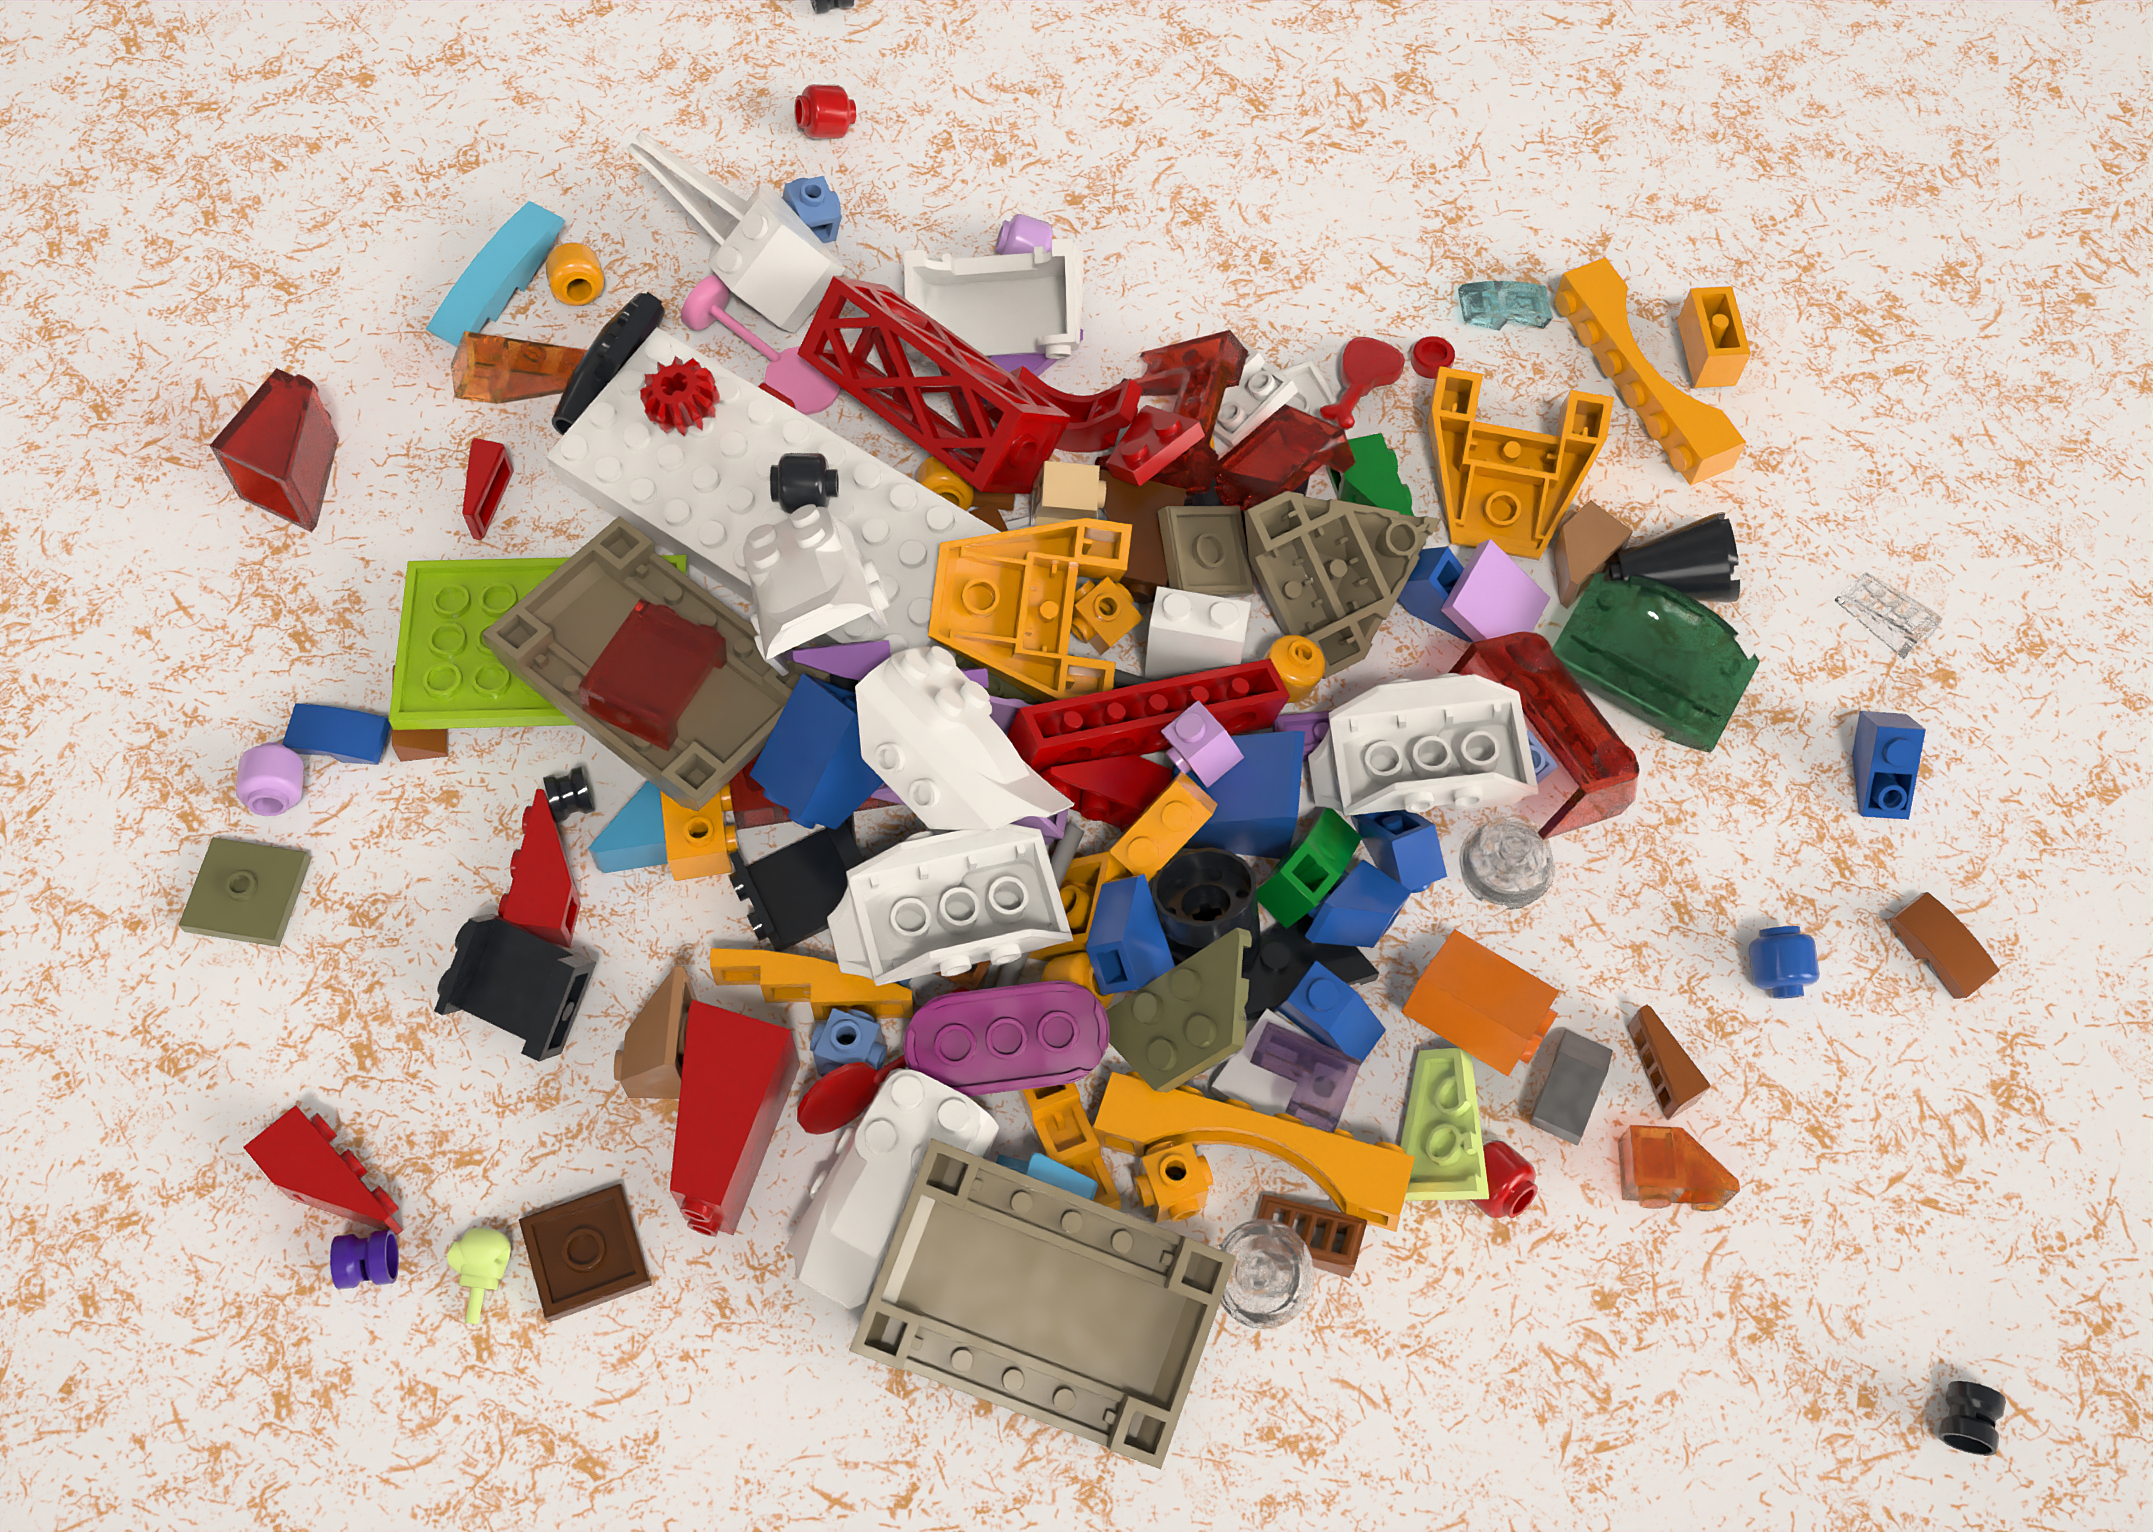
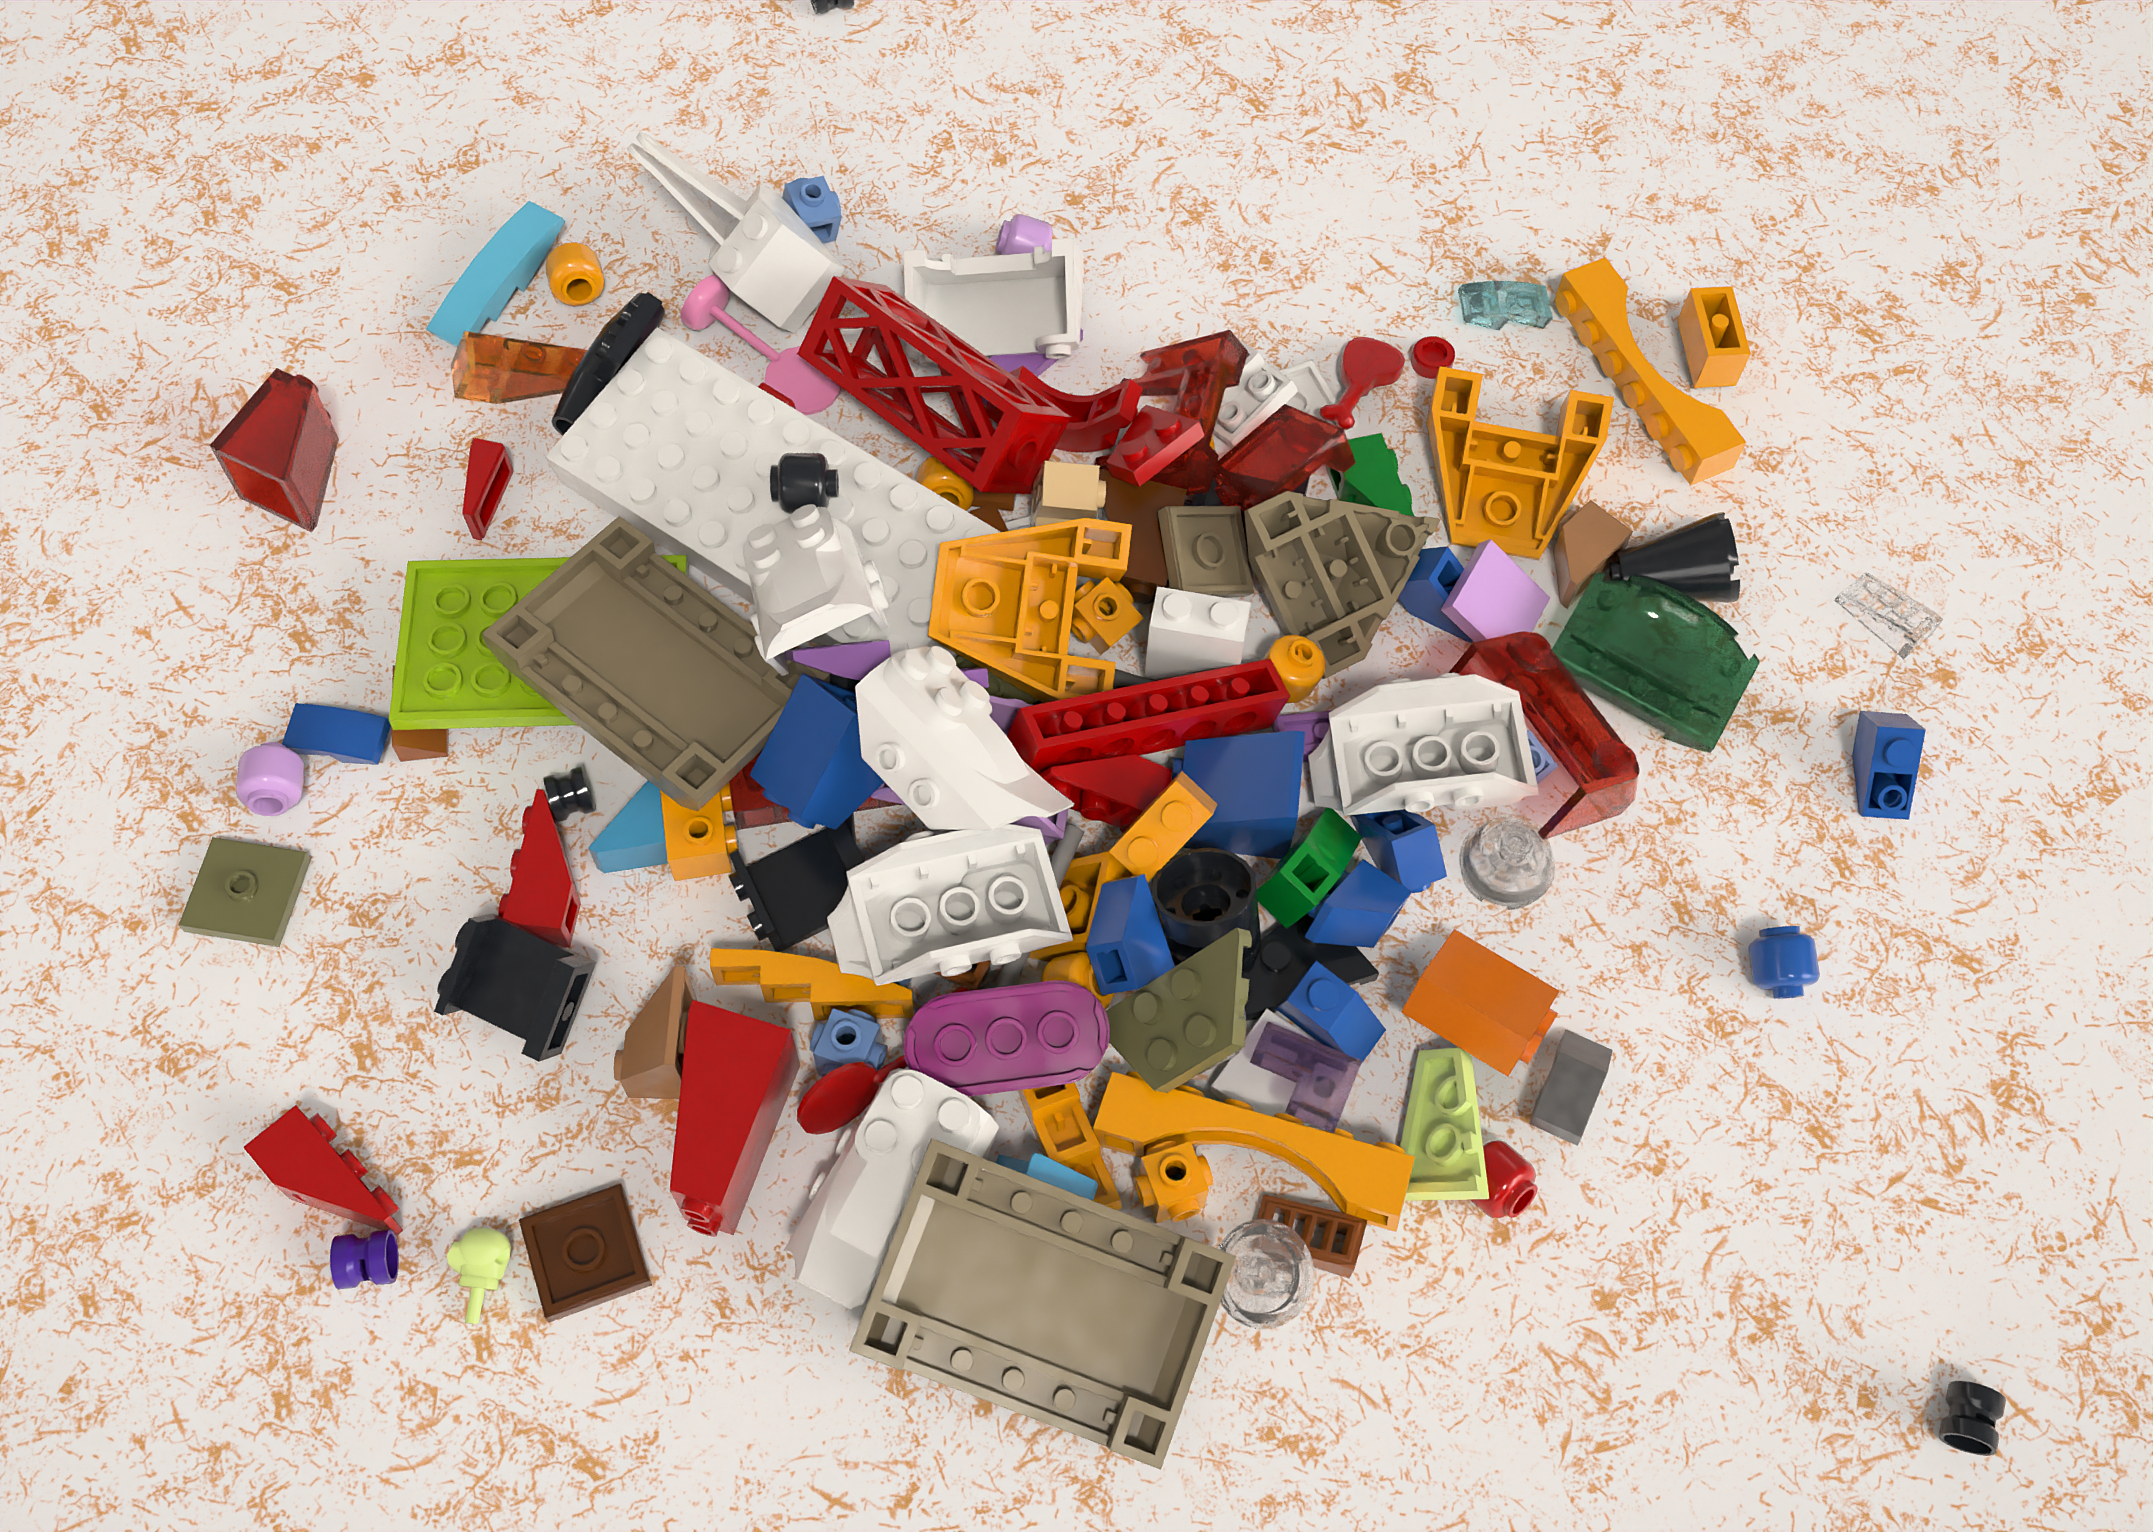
(651, 672): clear red panel -> none
(679, 395): red gear -> none
(824, 111): red head -> none
(1201, 745): lavender brick -> none
(1669, 1068): dark orange slope -> none
(1671, 1167): clear orange slope -> none
(1950, 947): dark orange slope -> none

